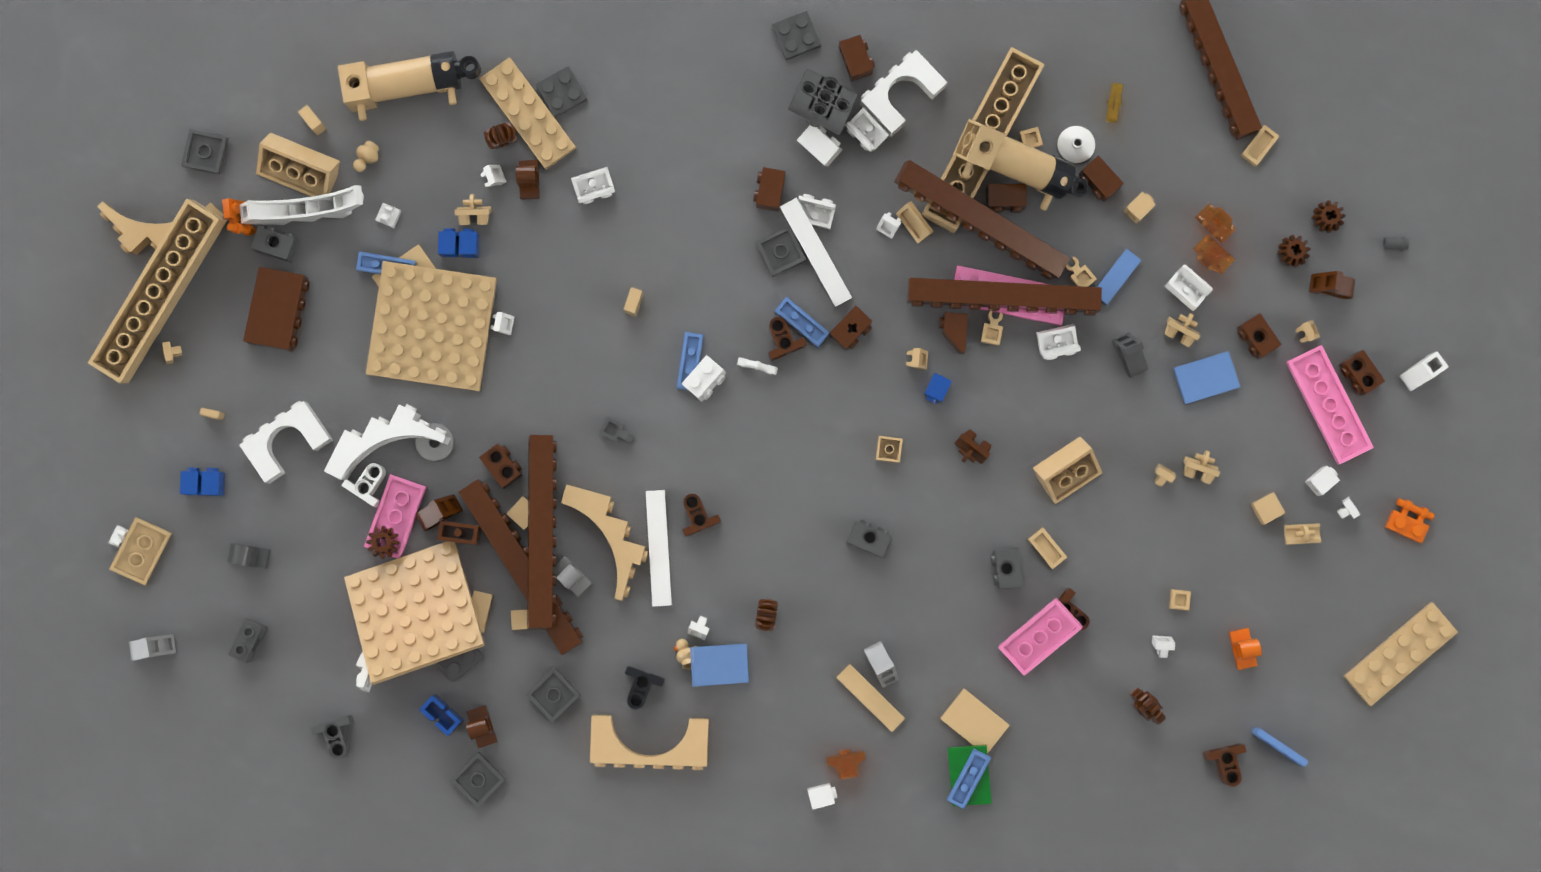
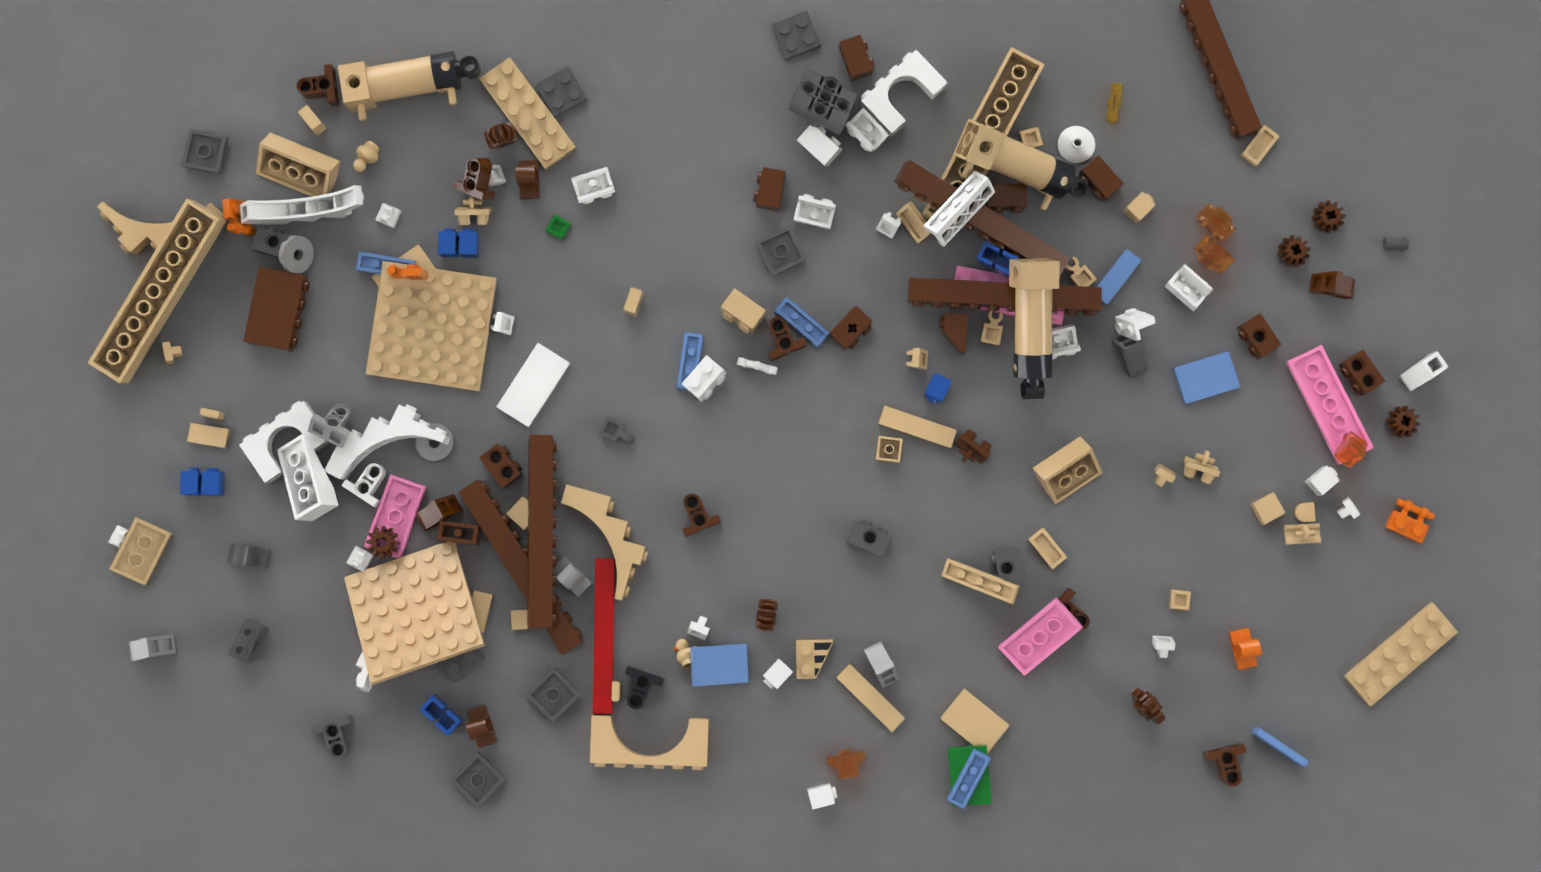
(208, 435): none -> tan tile
(304, 258): none -> light grey tile
(306, 480): none -> white slope
(316, 86): none -> reddish brown tile
(332, 426): none -> light grey tile
(360, 558): none -> white tile
(412, 272): none -> orange plate
(476, 179): none -> reddish brown tile
(533, 385): none -> white tile
(558, 227): none -> green tile
(603, 635): none -> red tile
(616, 690): none -> tan tile
(658, 548): white tile -> none
(742, 311): none -> tan brick
(777, 674): none -> white brick
(810, 657): none -> tan wing
(815, 252): white tile -> none
(917, 427): none -> tan tile
(958, 205): none -> white fence
(980, 581): none -> tan tile
(991, 257): none -> blue piece
(1033, 322): none -> tan piece
(1131, 321): none -> white bracket
(1190, 334): tan hips -> none
(1305, 512): none -> tan tile
(1310, 331): tan tile -> none
(1351, 450): none -> clear orange brick
(1409, 425): none -> reddish brown gear

